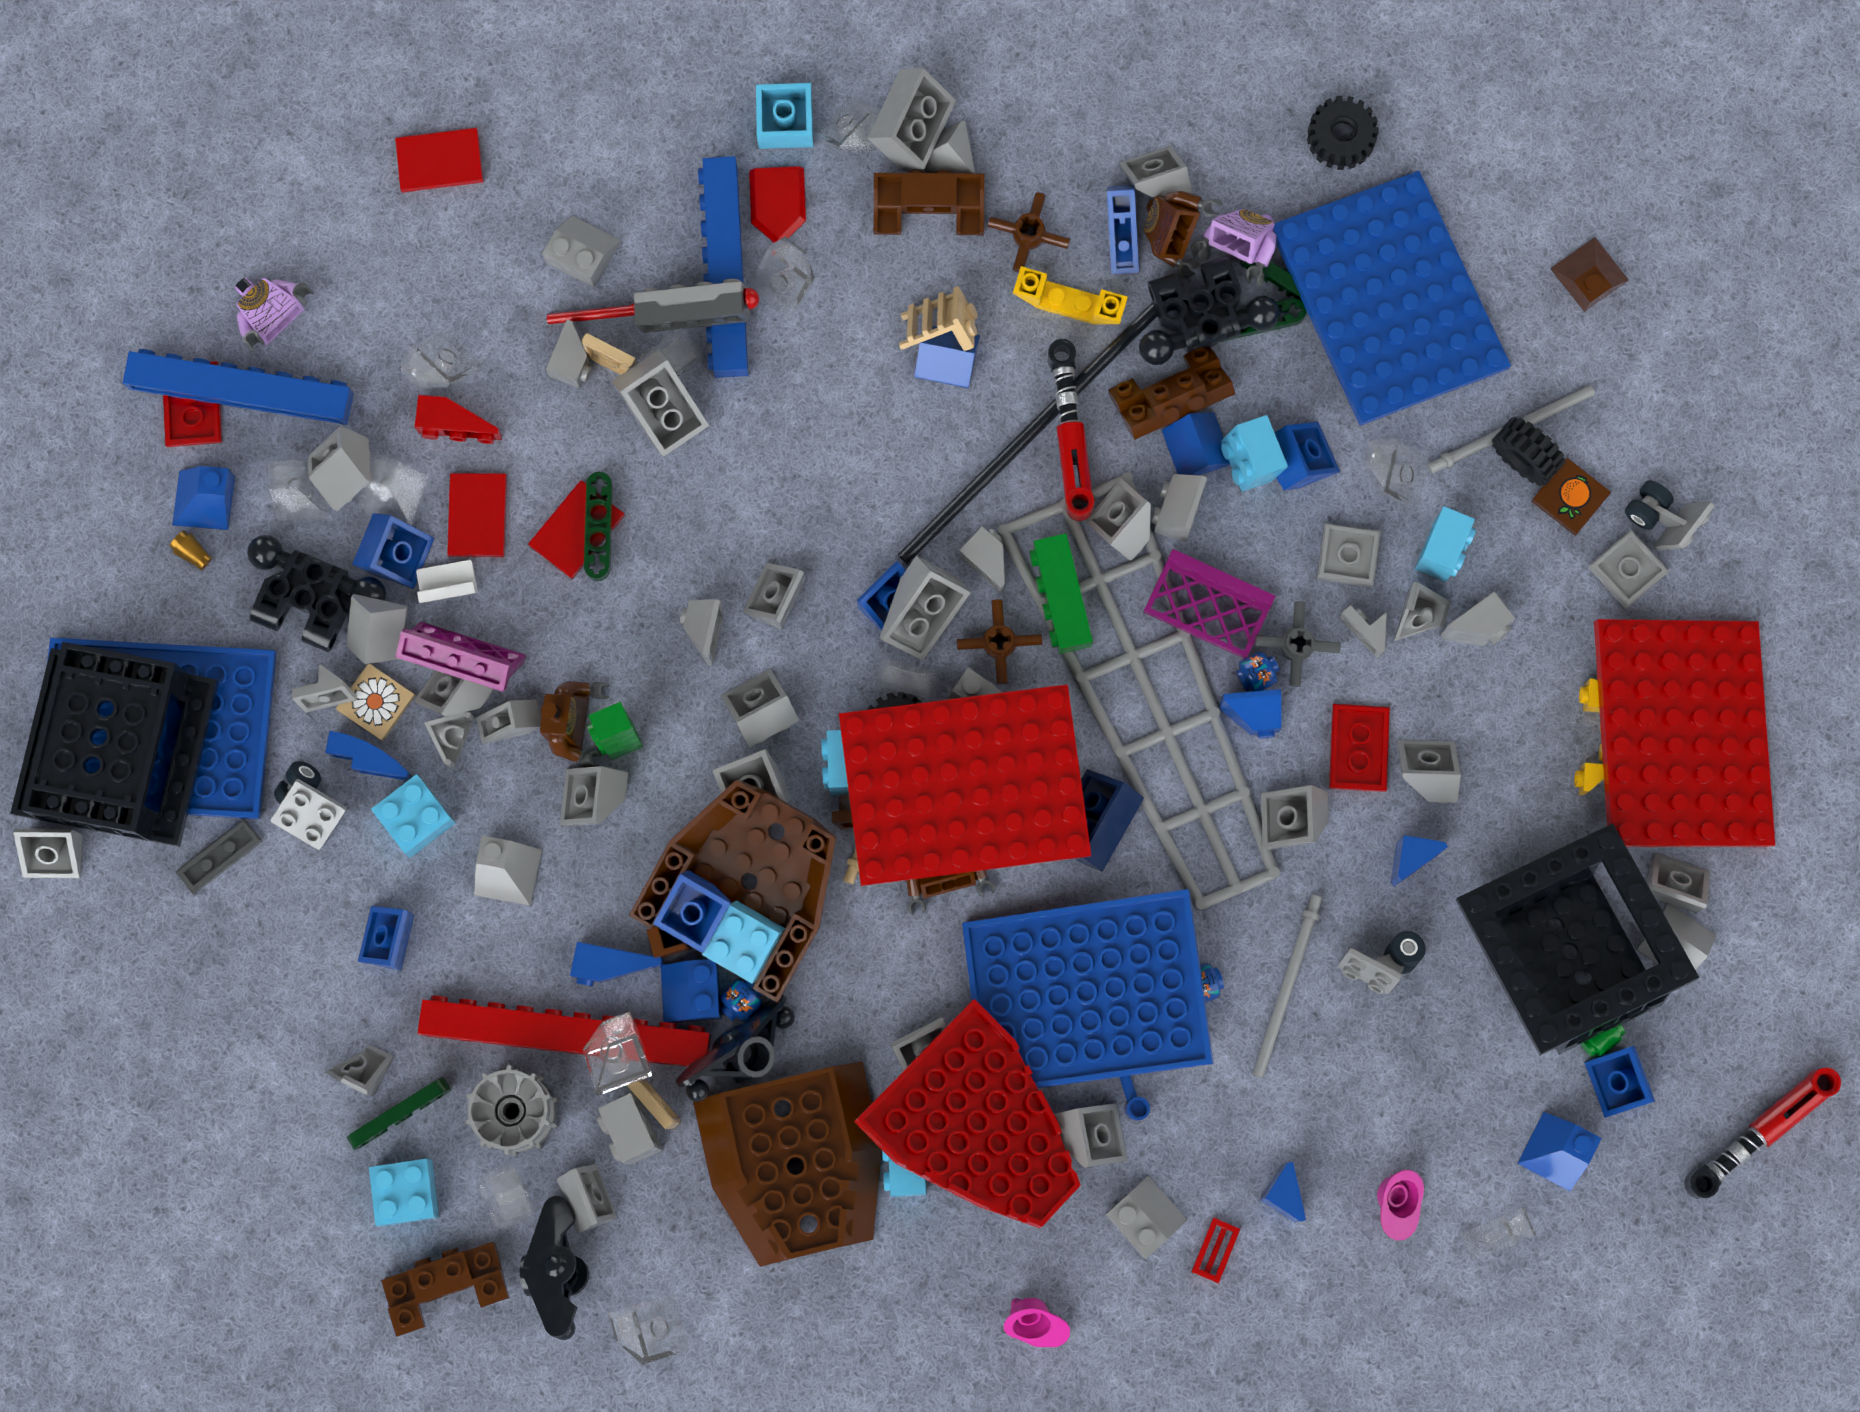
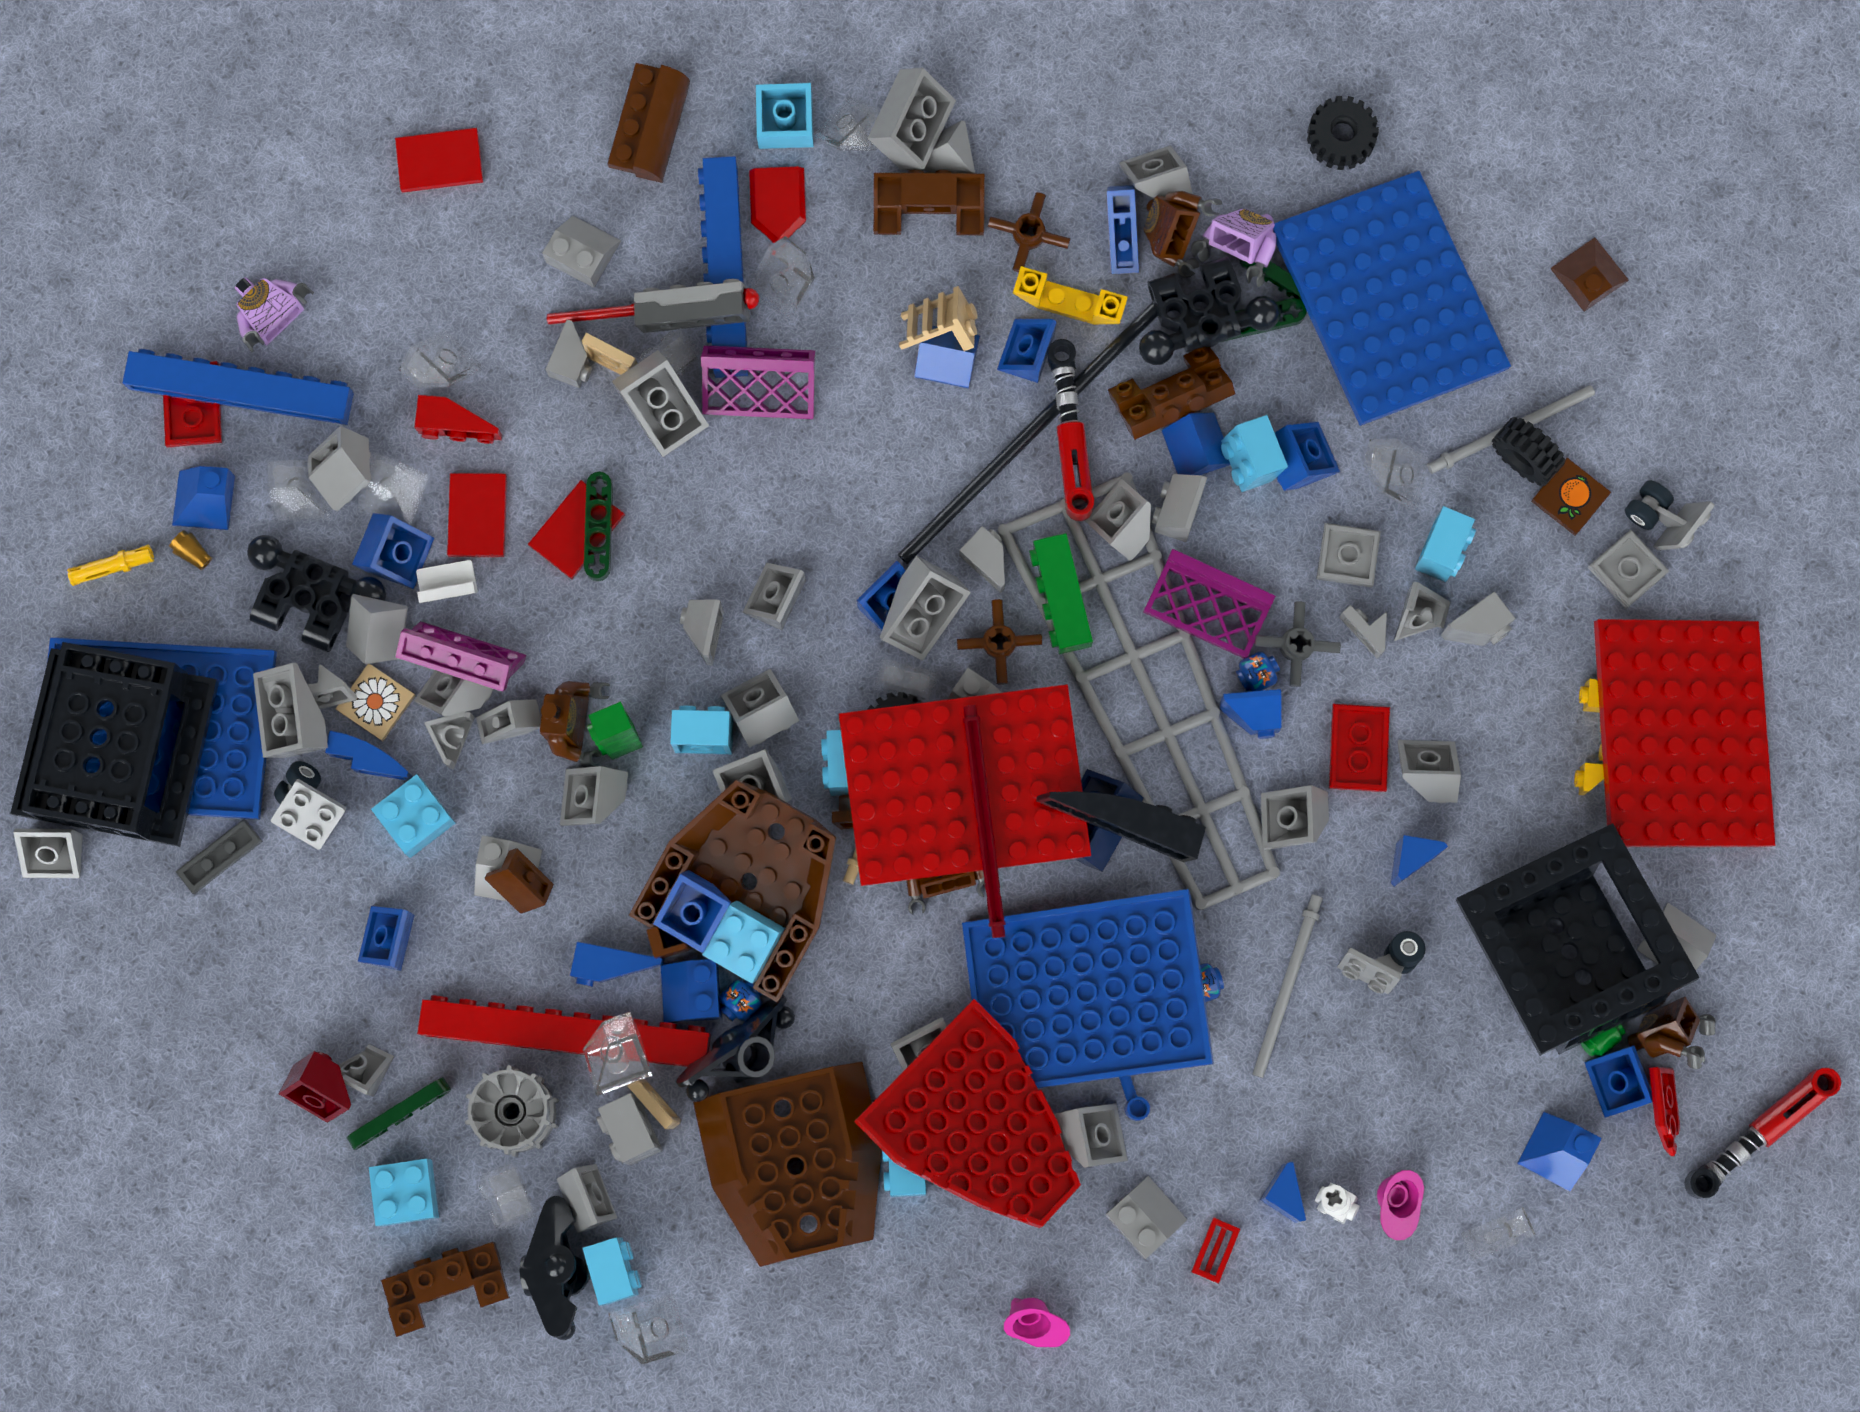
(110, 565): none -> yellow pin
(287, 713): none -> light grey slope
(317, 1086): none -> dark red slope
(520, 882): none -> reddish brown panel
(612, 1271): none -> medium azure brick
(649, 121): none -> reddish brown brick
(701, 730): none -> medium azure brick
(758, 360): none -> magenta fence
(984, 821): none -> dark red piece
(1027, 348): none -> blue slope
(1134, 820): none -> black slope
(1337, 1203): none -> white connector
(1665, 1106): none -> red tile
(1673, 1030): none -> reddish brown torso
(1678, 883): light grey slope -> none

